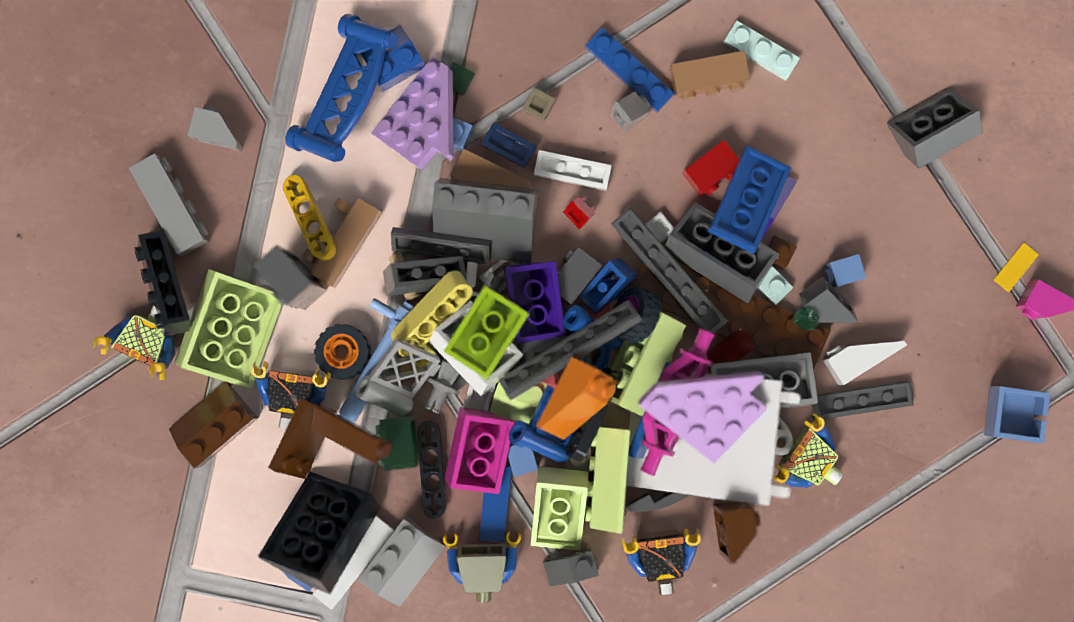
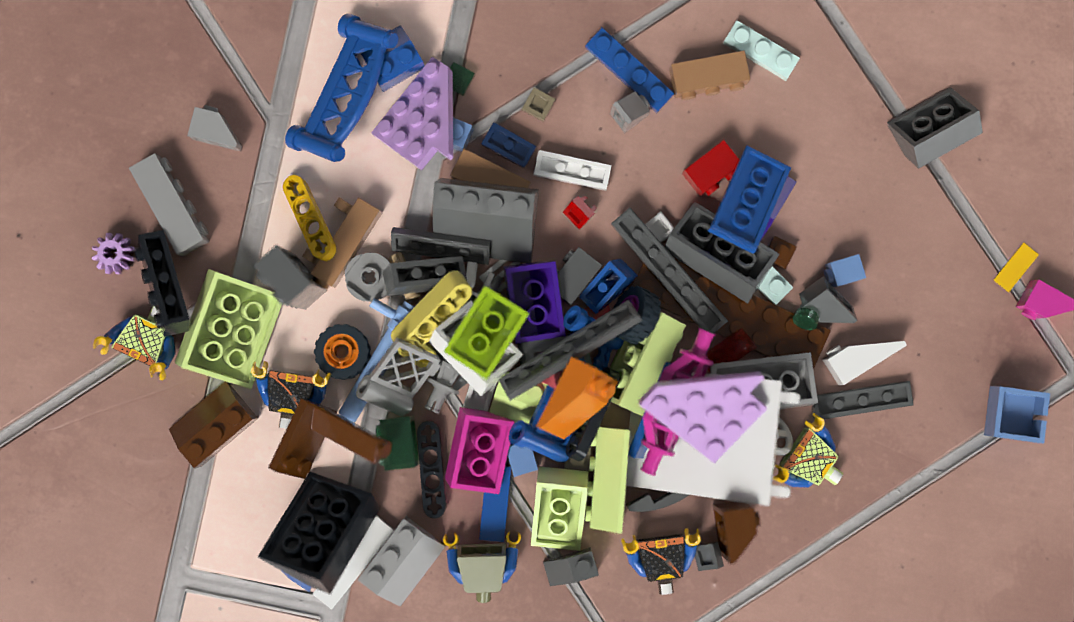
(104, 253): none -> lavender gear
(355, 276): none -> light grey plate
(708, 556): none -> dark grey plate

